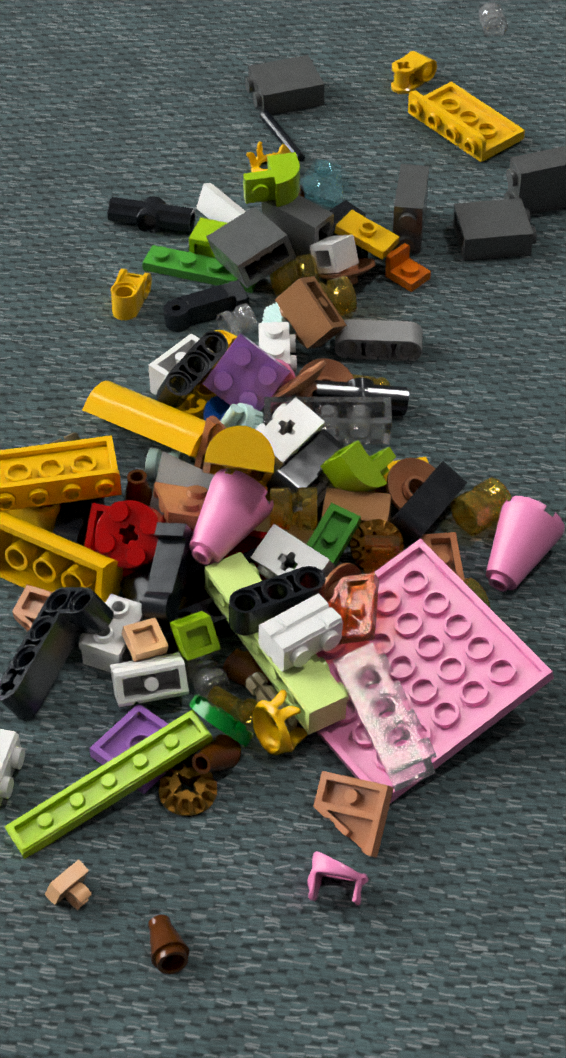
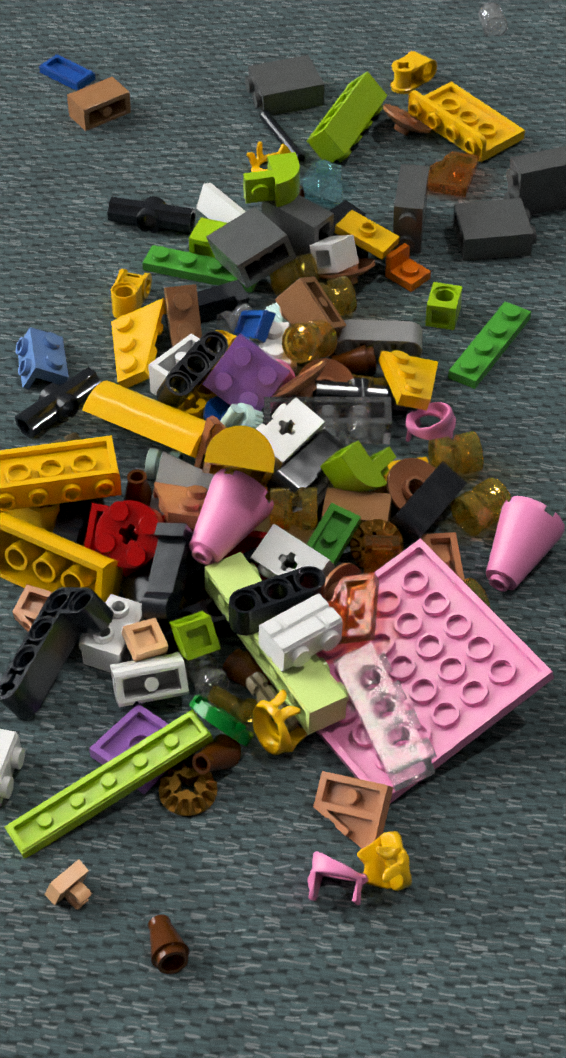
(41, 357): none -> medium blue bracket
(57, 403): none -> black piece
(67, 72): none -> blue tile
(99, 103): none -> medium nougat brick
(135, 342): none -> yellow wing
(182, 312): none -> medium nougat brick
(255, 325): none -> blue tile
(309, 341): none -> clear yellow wheel
(347, 119): none -> lime brick
(359, 360): none -> reddish brown cone
(386, 862): none -> yellow piece
(404, 121): none -> nougat dish
(409, 378): none -> yellow wing
(441, 429): none -> bright pink piece
(443, 306): none -> lime brick
(453, 174): none -> clear orange wing
(461, 453): none -> clear yellow wheel
(489, 345): none -> bright green plate

